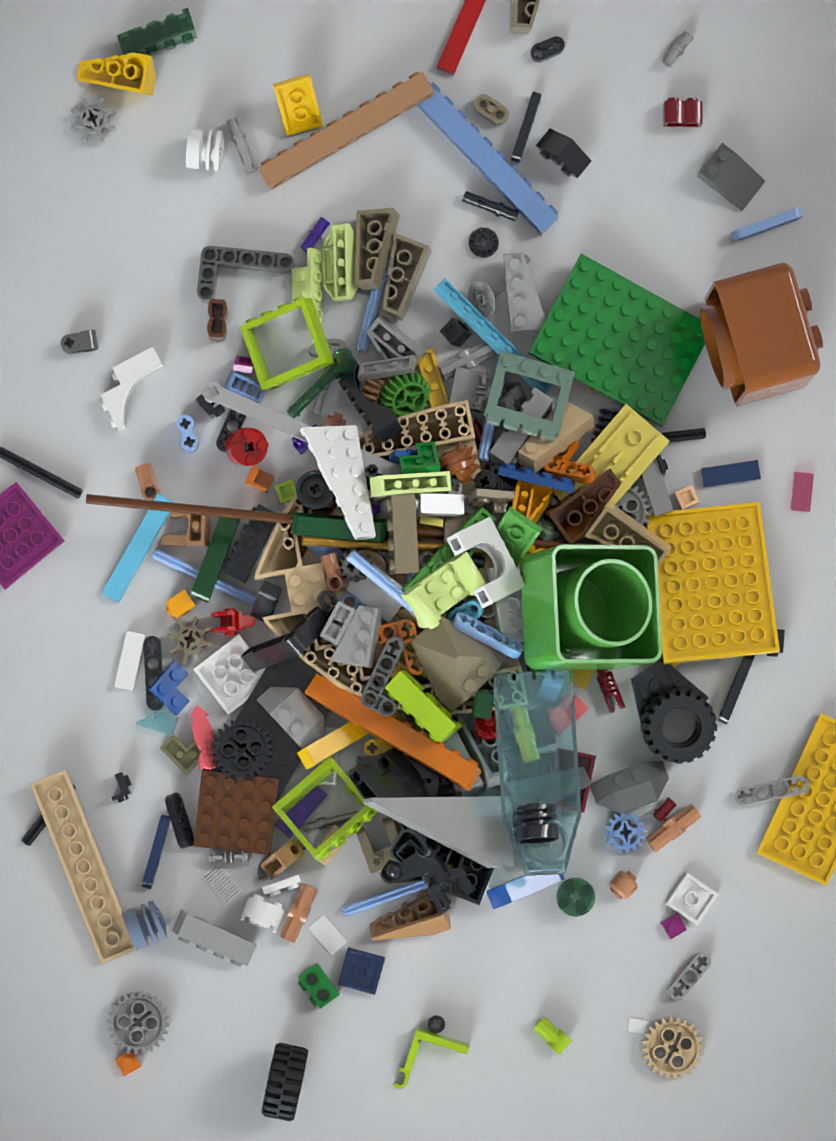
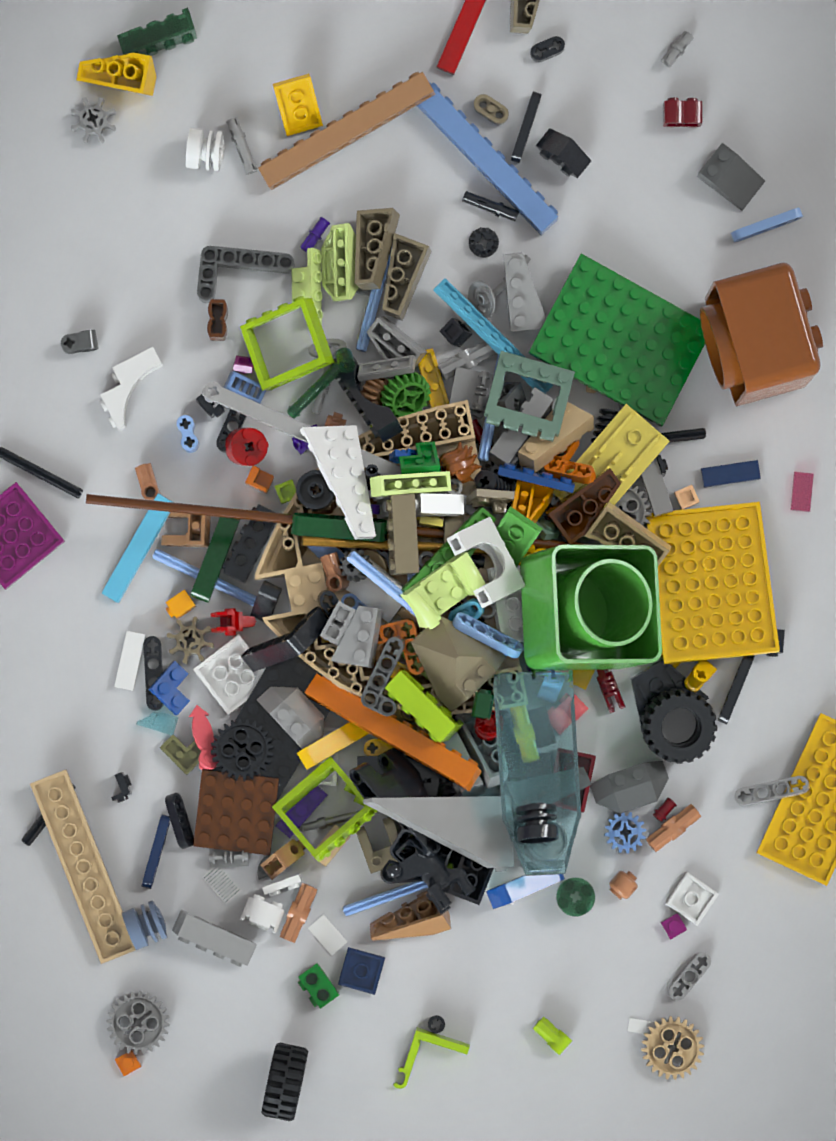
(699, 675): none -> yellow piece

